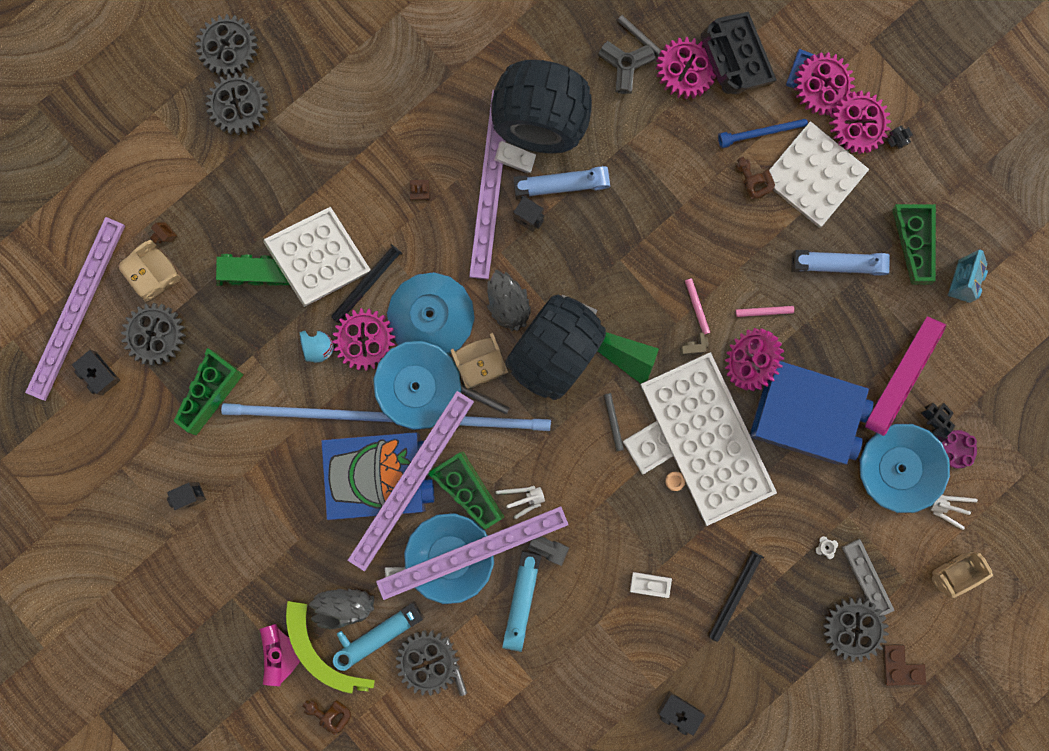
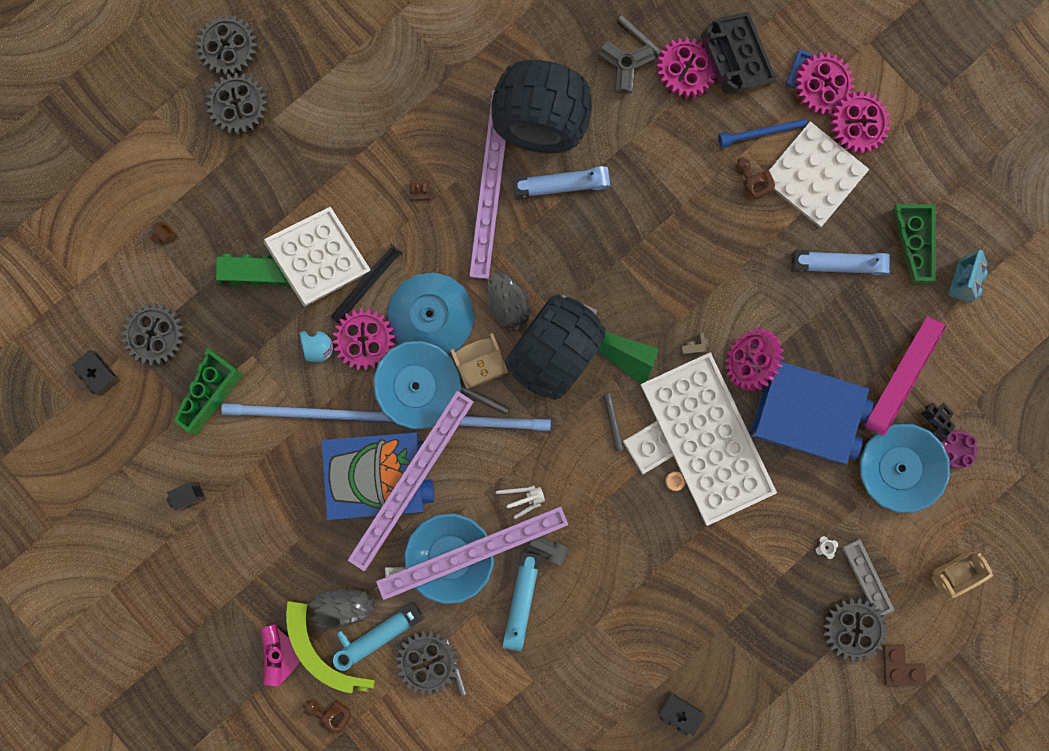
(75, 309): lavender plate -> none
(148, 271): tan piece -> none
(467, 489): green wedge -> none
(515, 157): white plate -> none
(529, 214): black brick -> none
(650, 584): white plate -> none
(697, 306): bright pink bar -> none
(735, 596): black axle -> none
(764, 311): bright pink bar -> none
(900, 137): black gear -> none
(943, 505): white plant -> none

